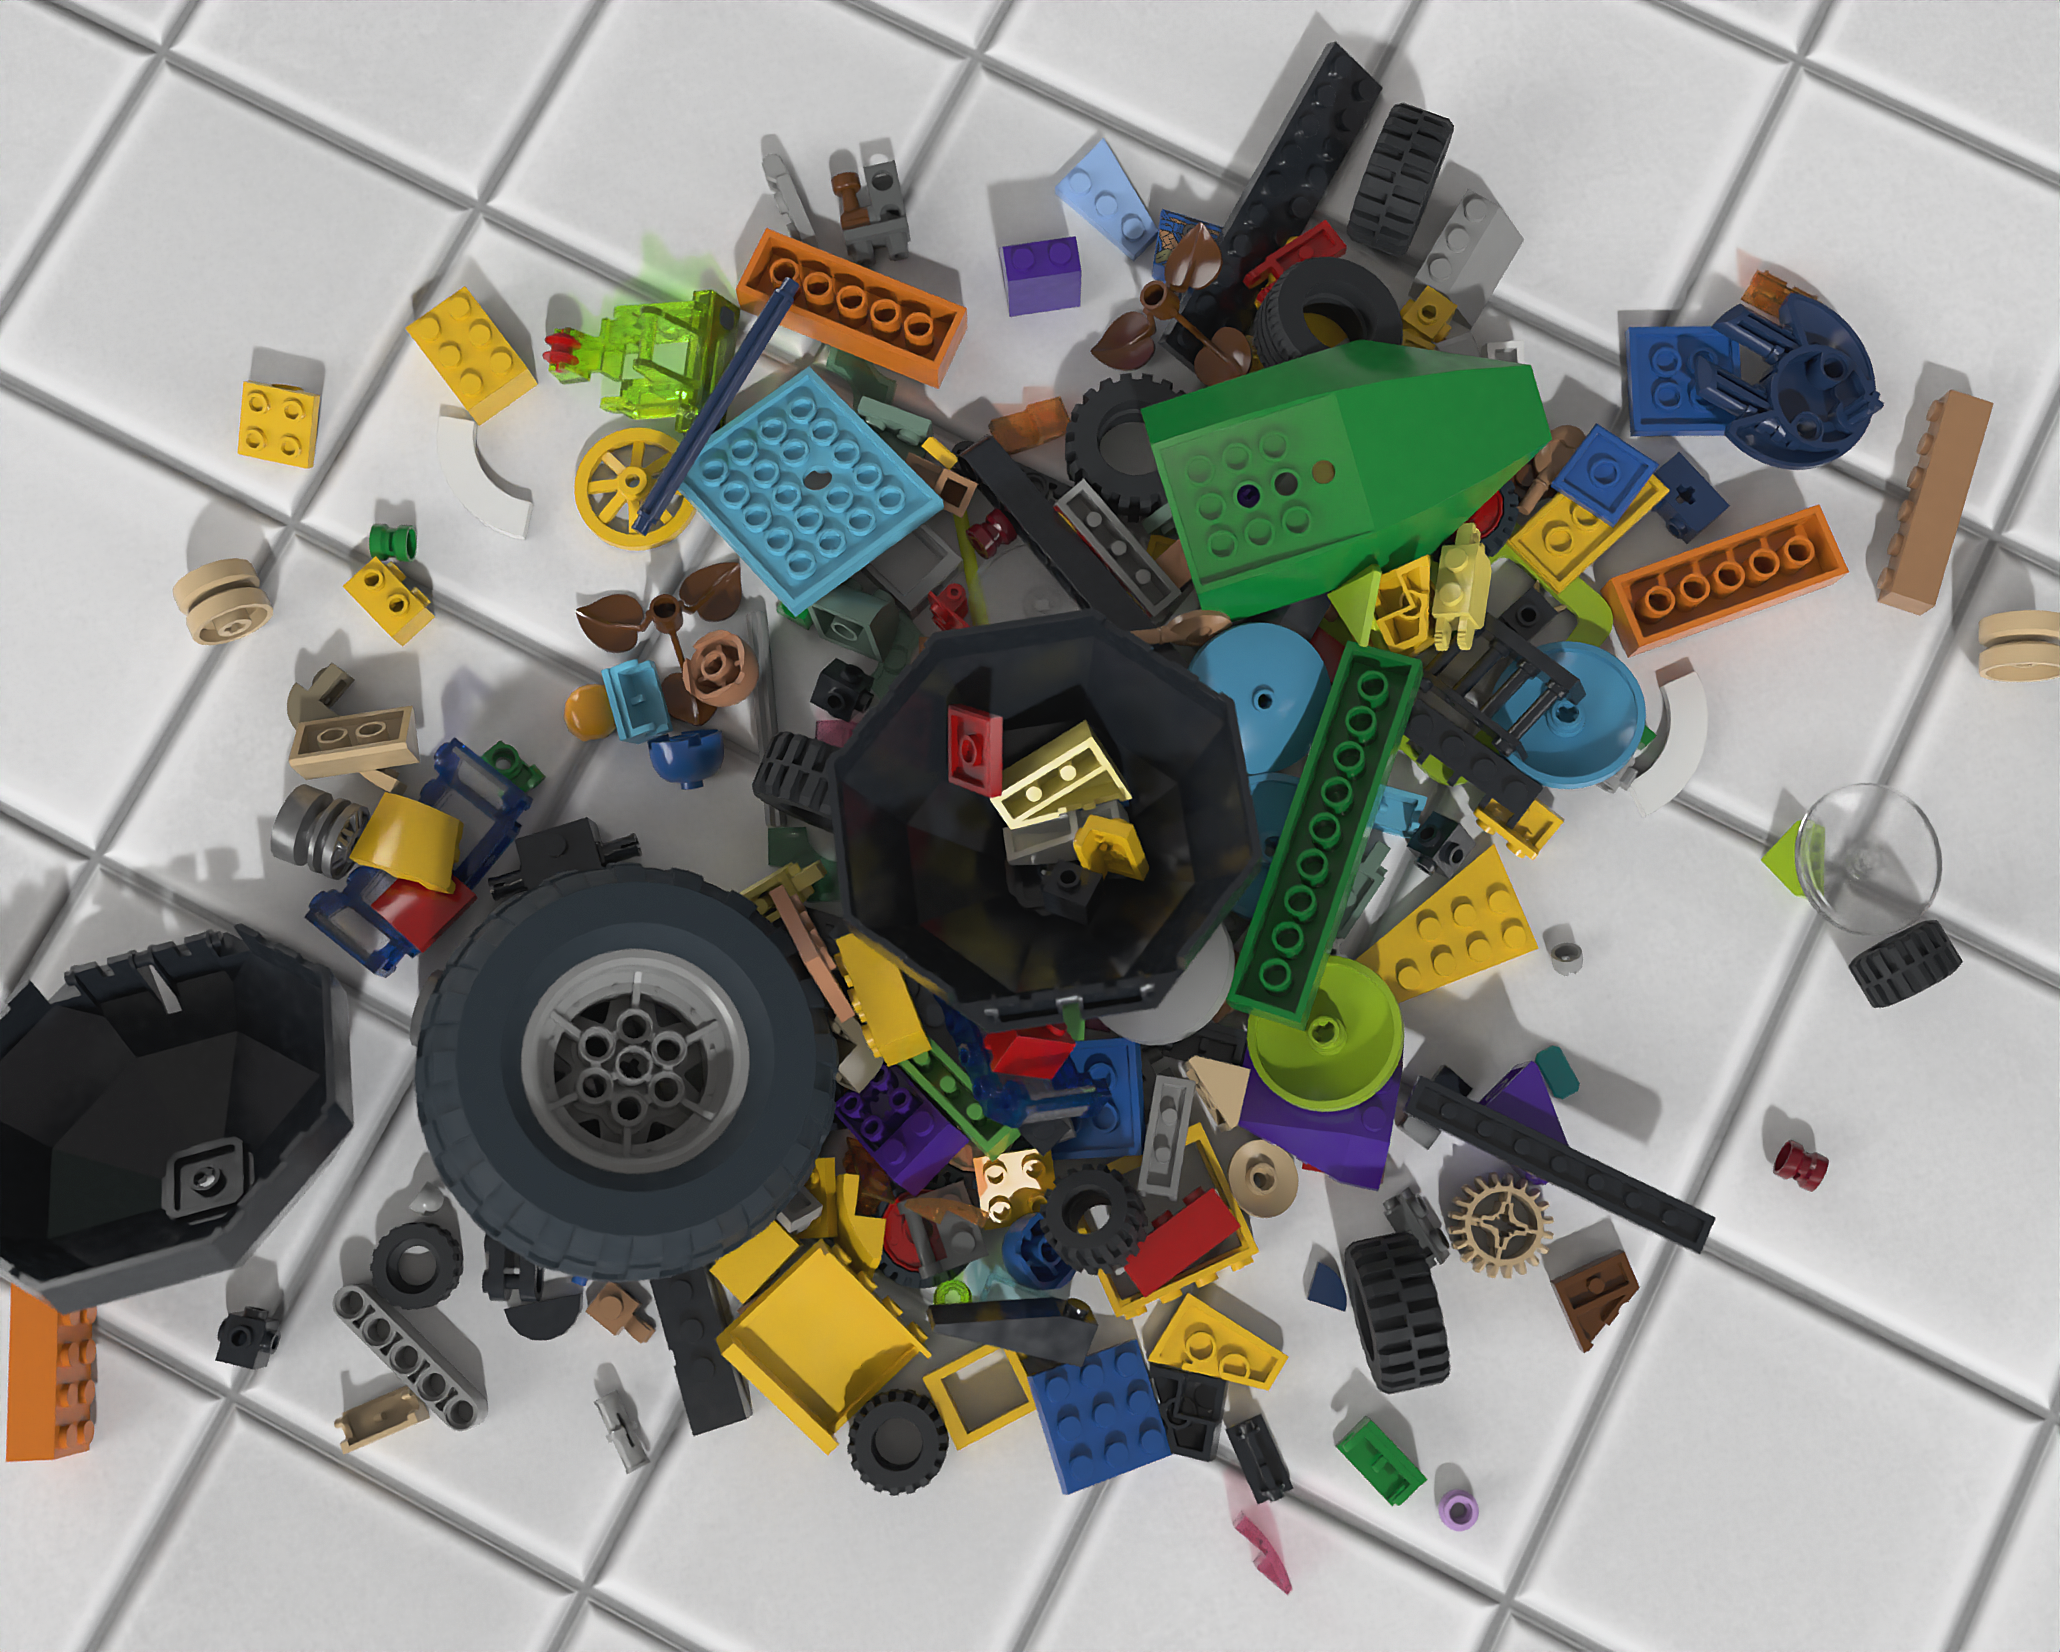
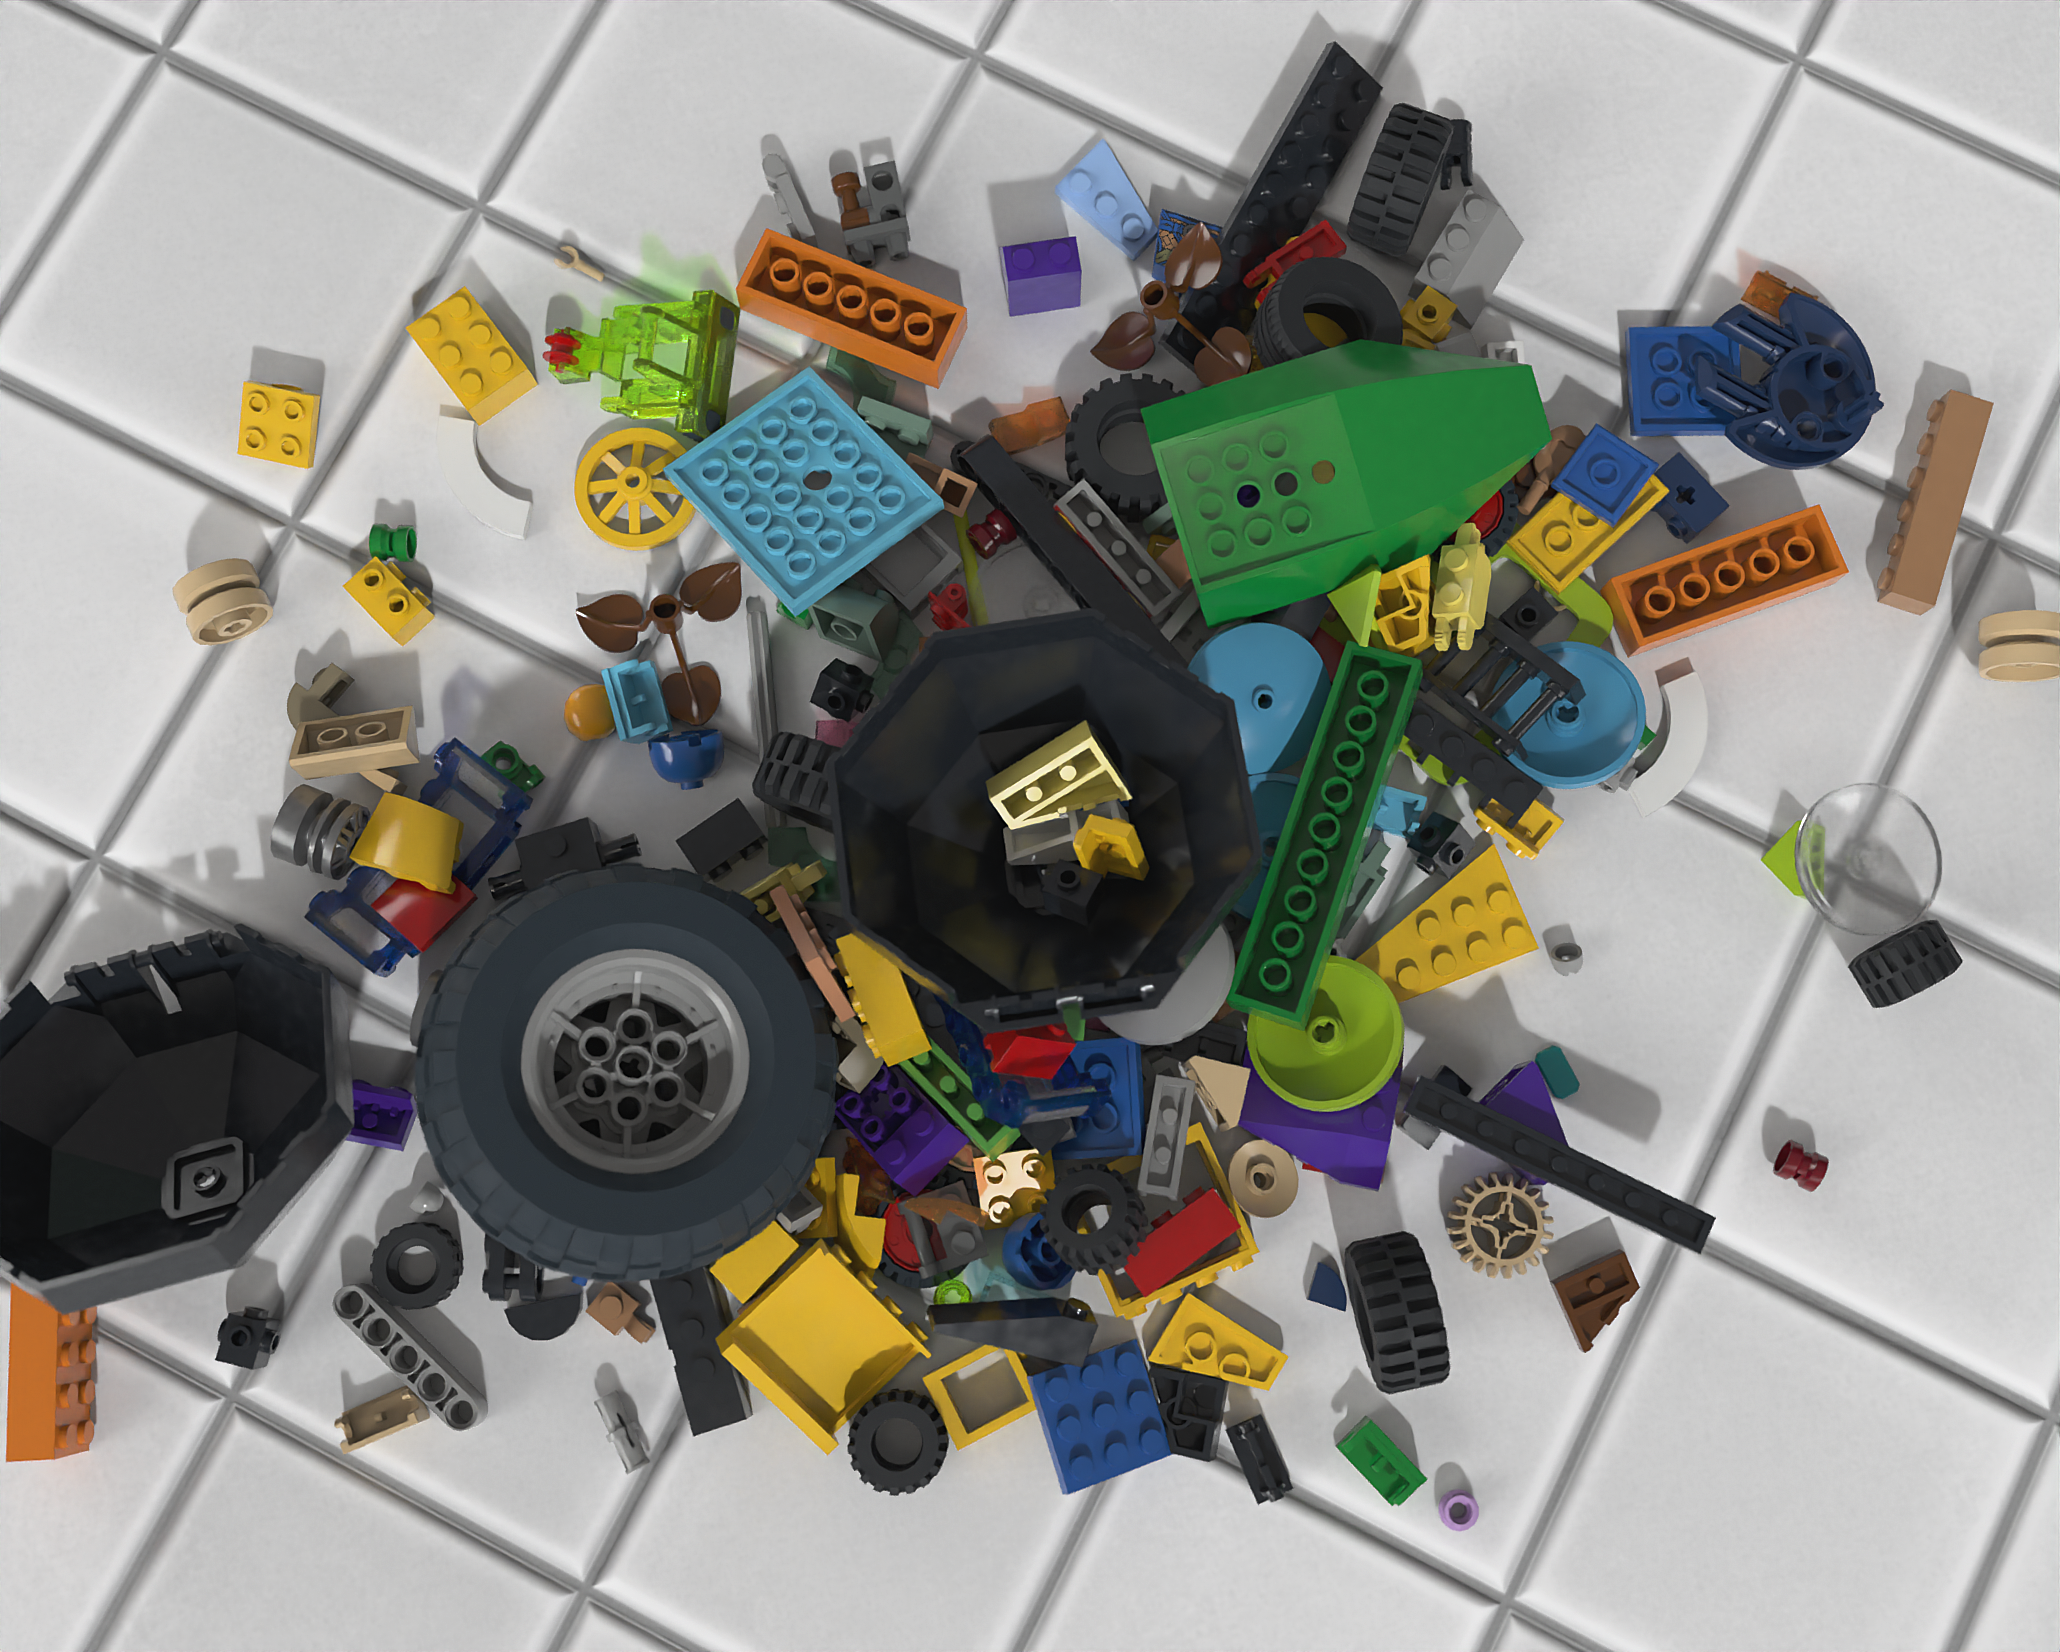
(382, 1115): none -> dark purple bracket
(578, 264): none -> tan hand
(715, 406): dark blue piece -> none
(721, 669): nougat cylinder -> none
(722, 841): none -> black brick
(939, 453): yellow tile -> none
(975, 750): red tile -> none
(1188, 629): medium nougat piece -> none
(1267, 1560): clear pink slope -> none
(1411, 1215): dark grey hinge -> none
(1458, 155): none -> black hinge

